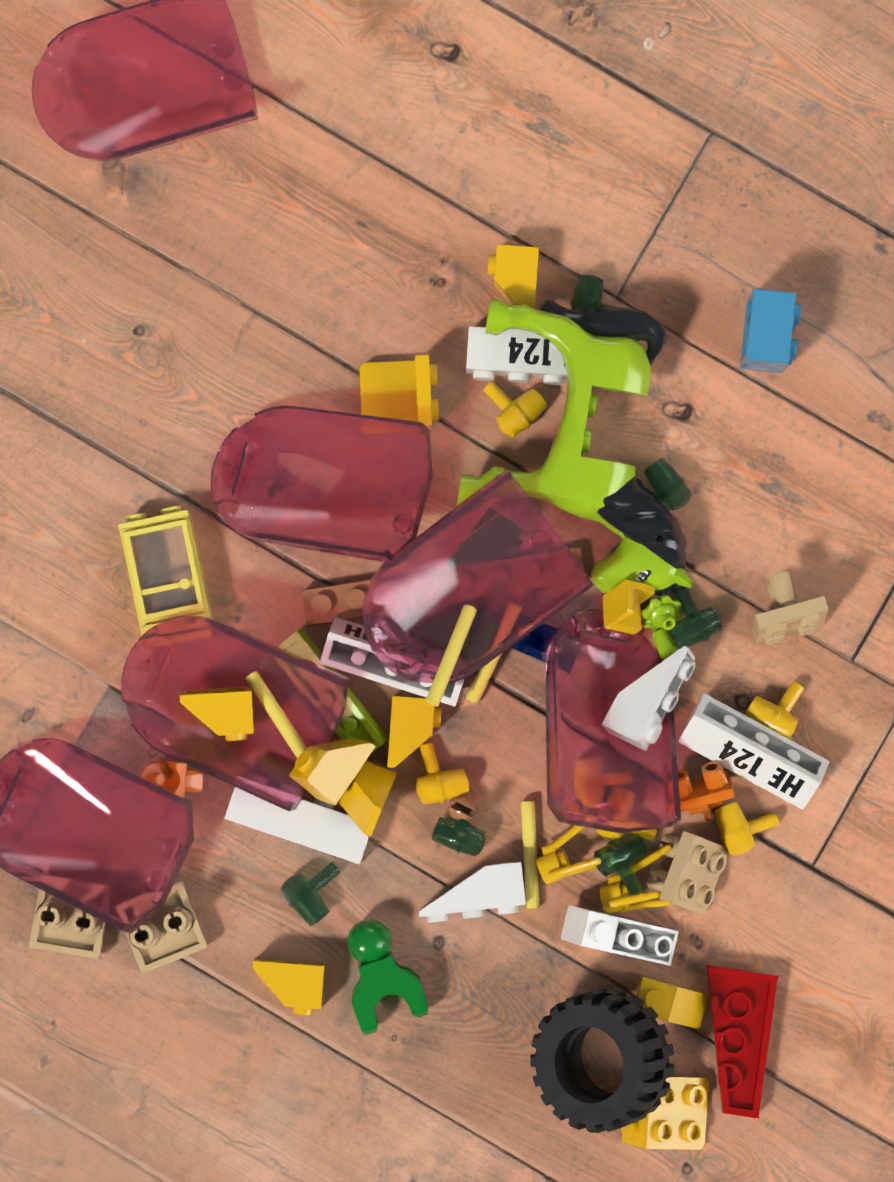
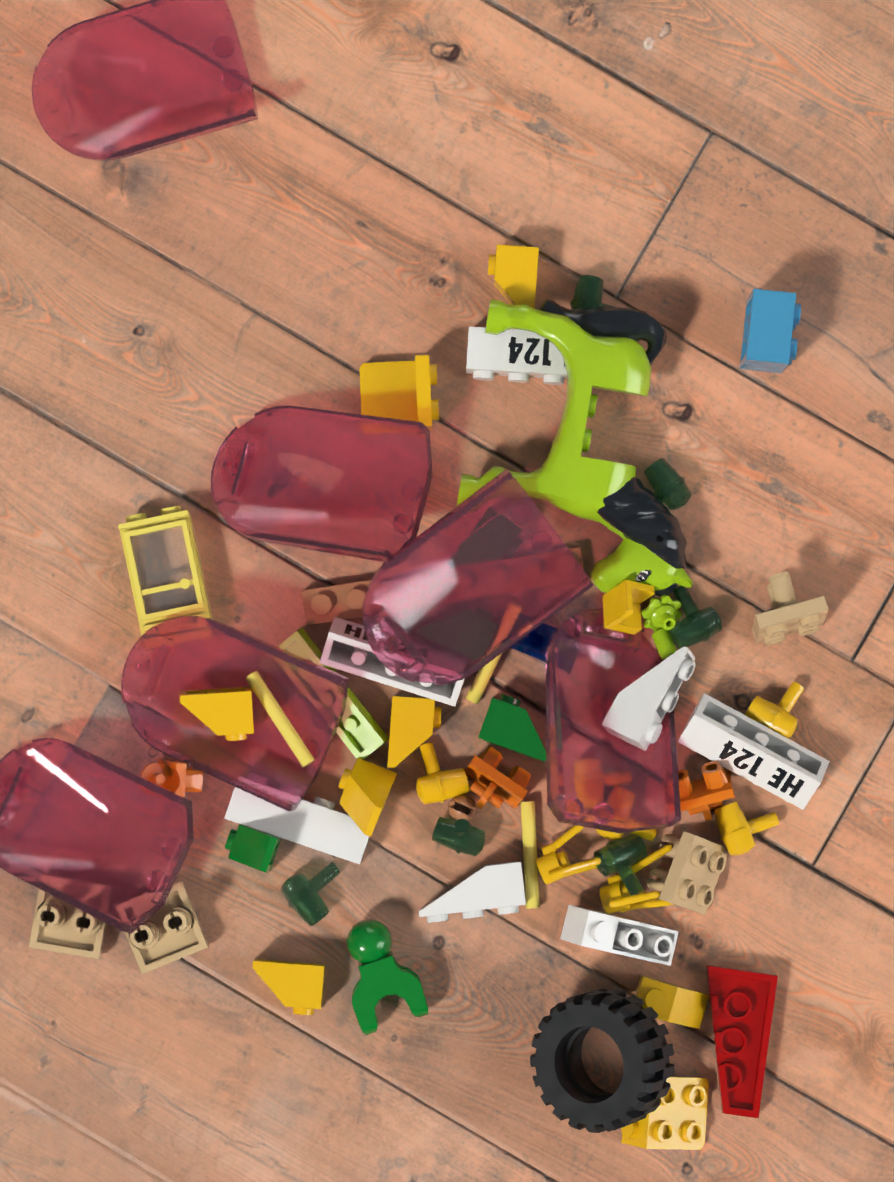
(252, 847): none -> green slope
(330, 767): yellow slope -> none
(451, 655): light yellow bar -> none
(494, 785): none -> orange hips
(511, 728): none -> green slope
(515, 414): yellow piece -> none

